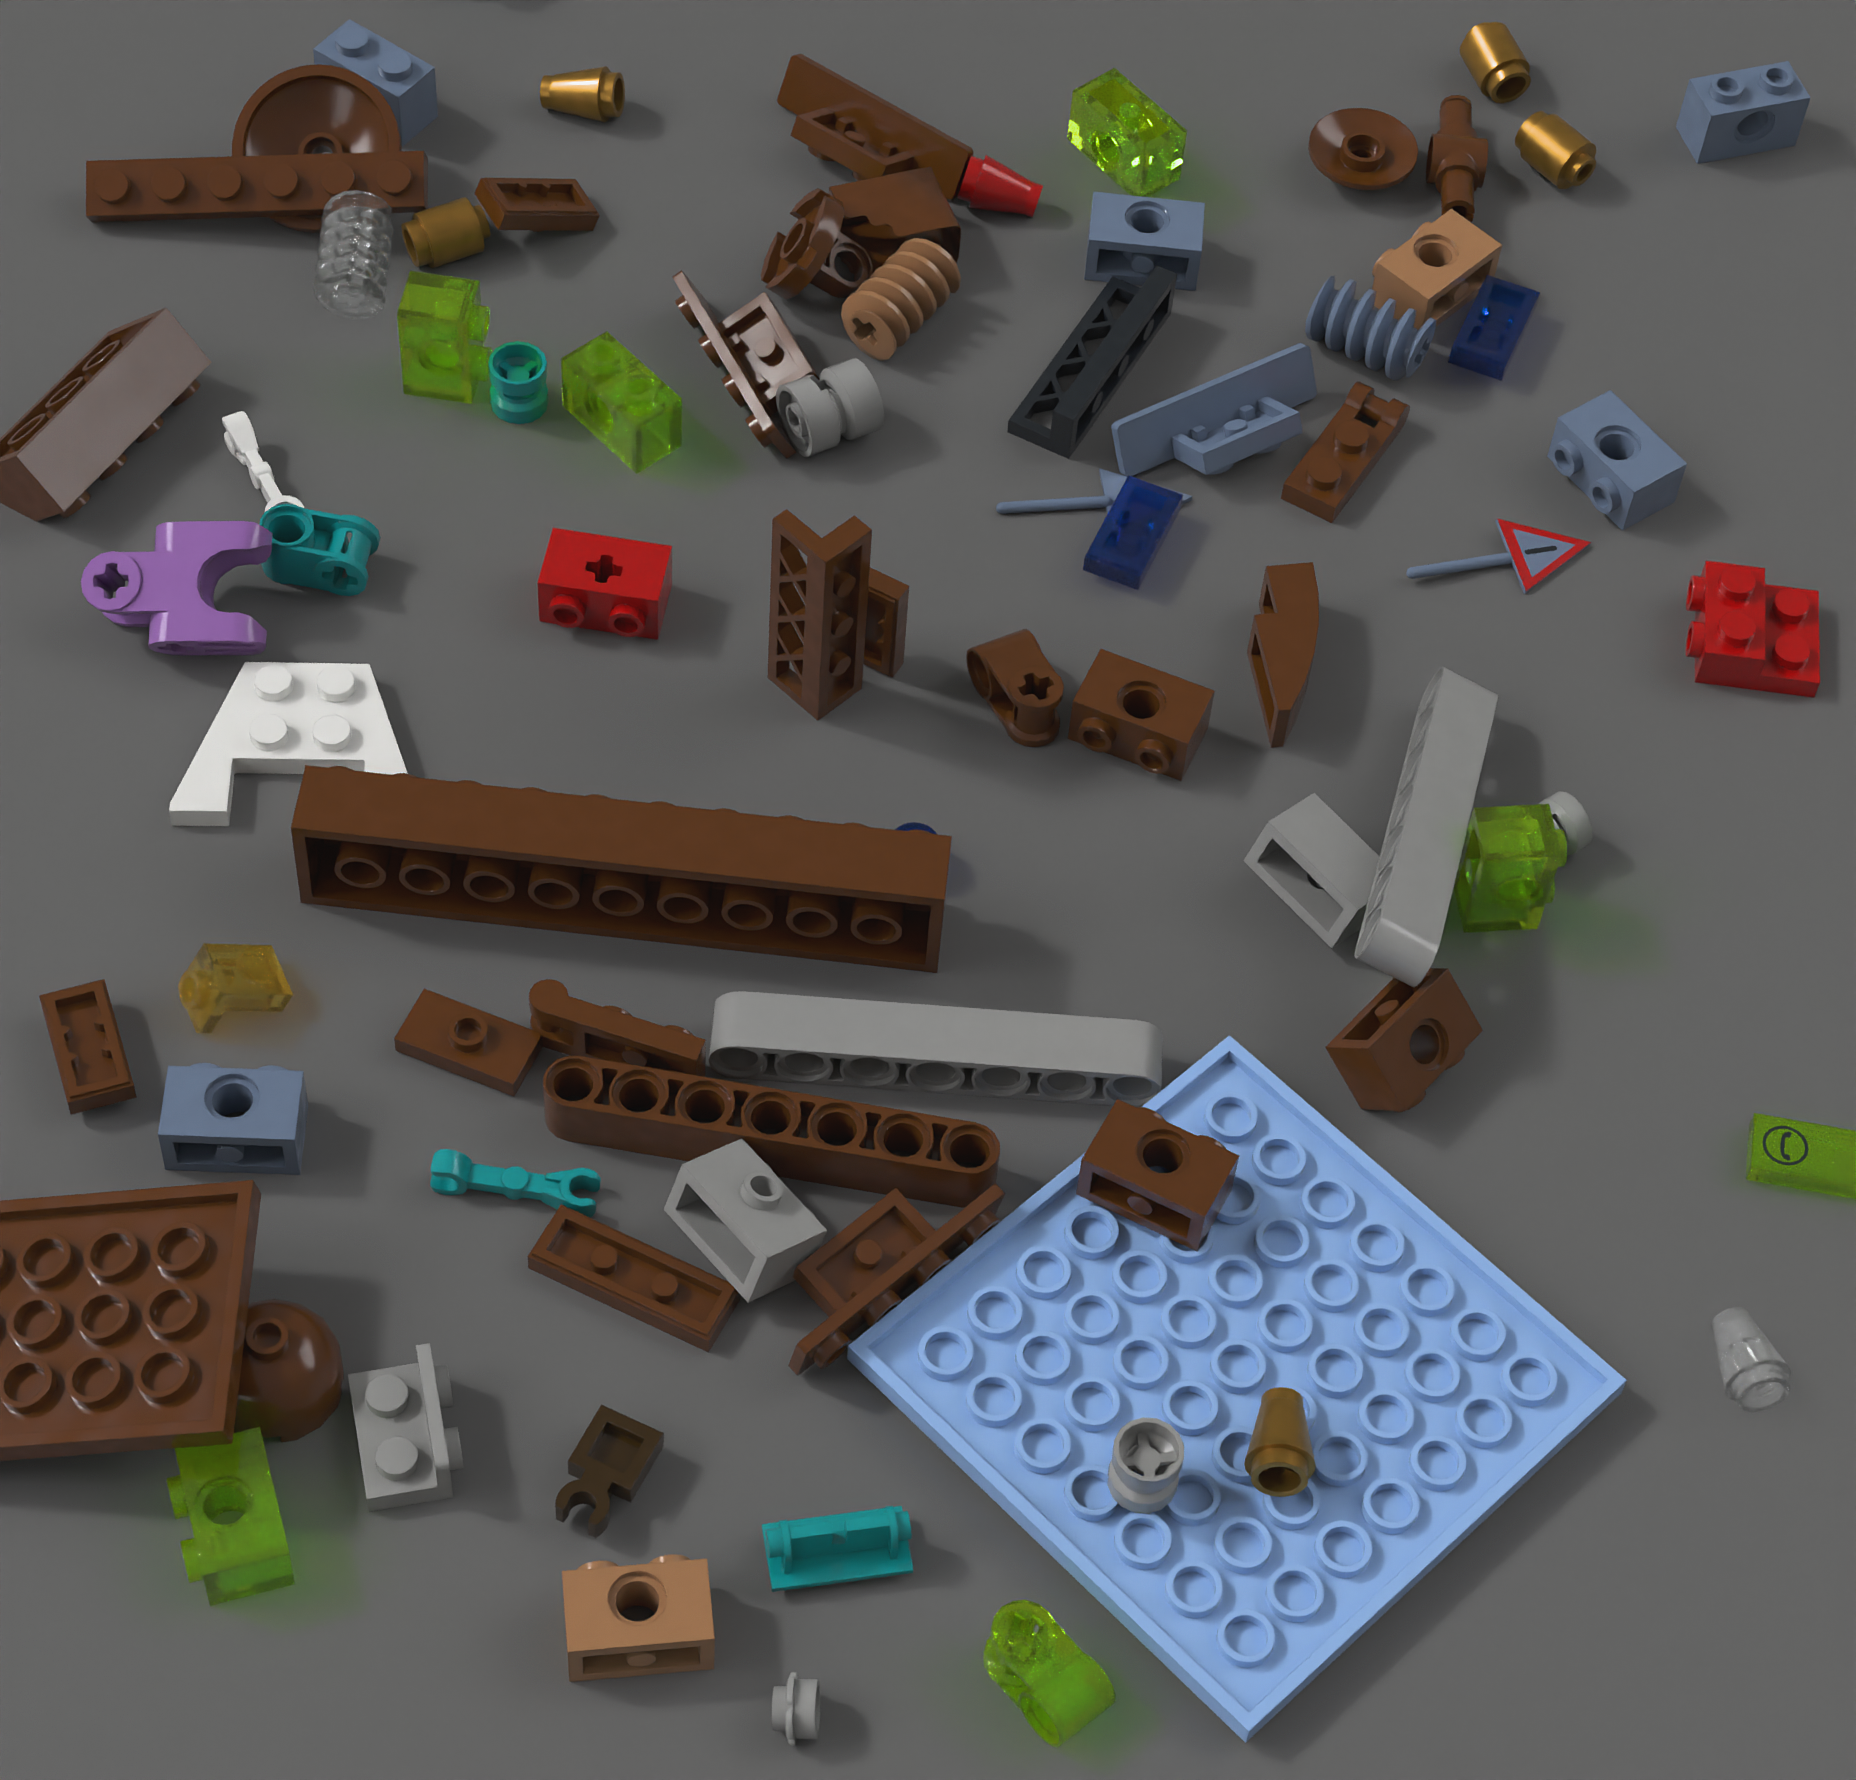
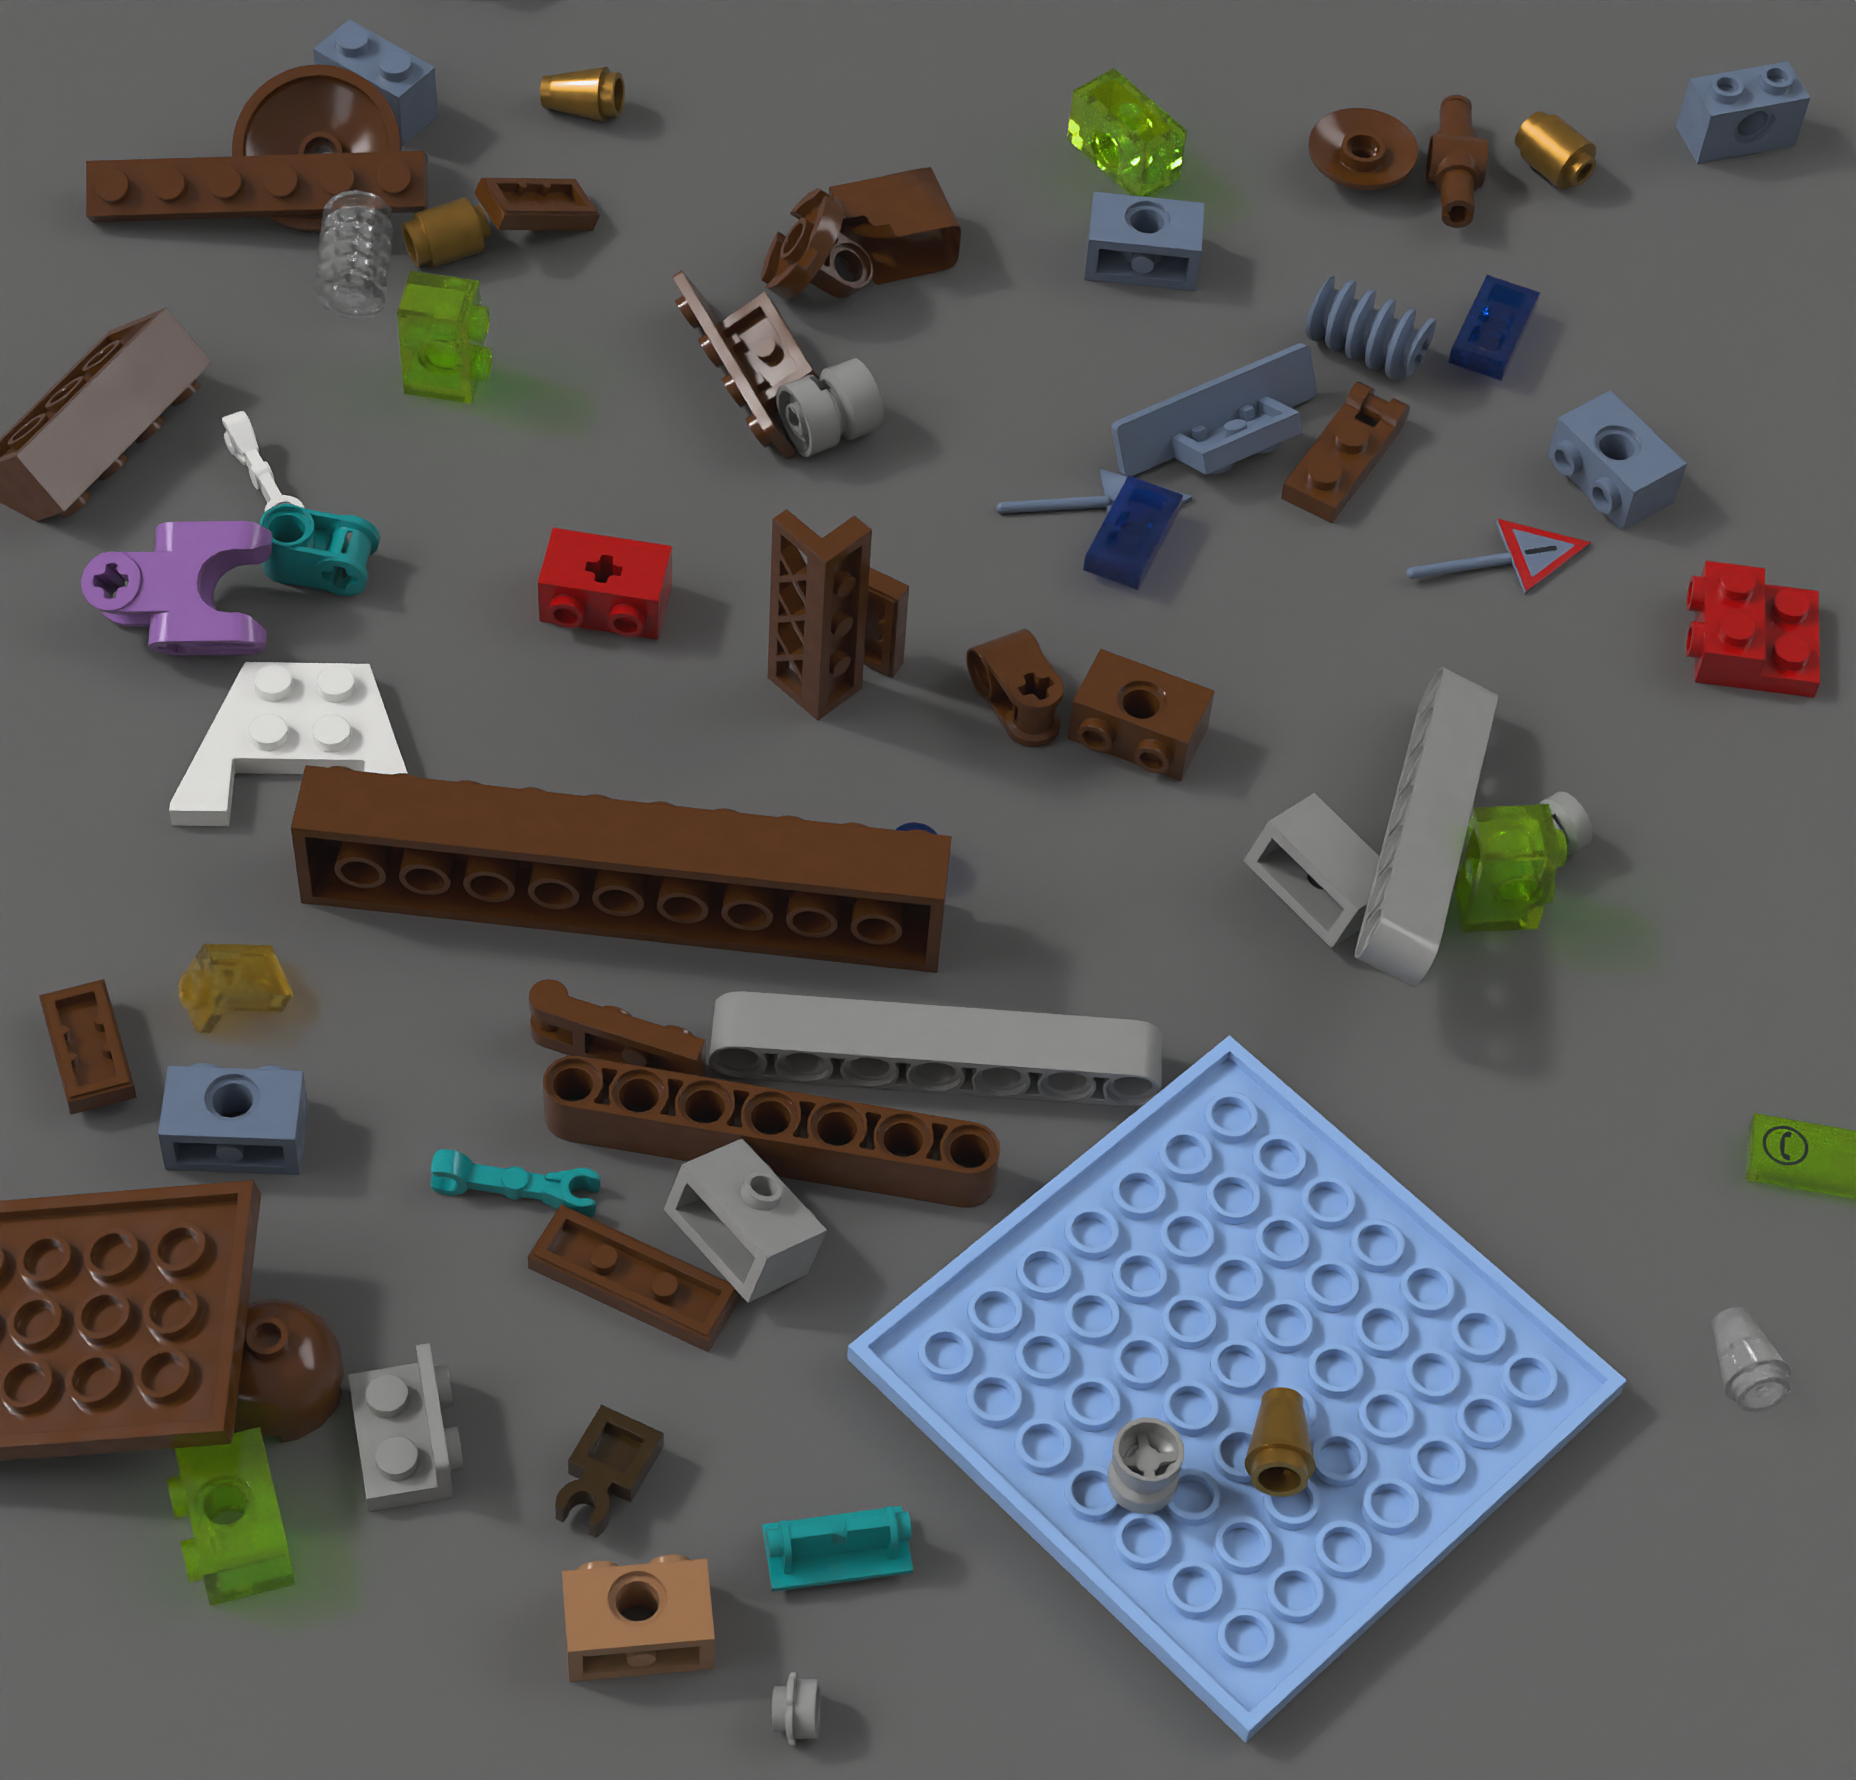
(468, 1042): reddish brown plate -> none
(518, 382): teal wheel -> none
(621, 402): clear neon green brick -> none
(865, 131): reddish brown bracket -> none
(875, 1260): reddish brown bracket -> none
(899, 297): medium nougat piece -> none
(998, 188): red cone -> none
(1052, 1680): clear neon green piece -> none
(1099, 373): black fence -> none
(1172, 1204): reddish brown brick -> none
(1284, 645): reddish brown slope -> none
(1404, 1041): reddish brown brick -> none
(1436, 268): medium nougat brick -> none
(1496, 62): pearl gold brick -> none

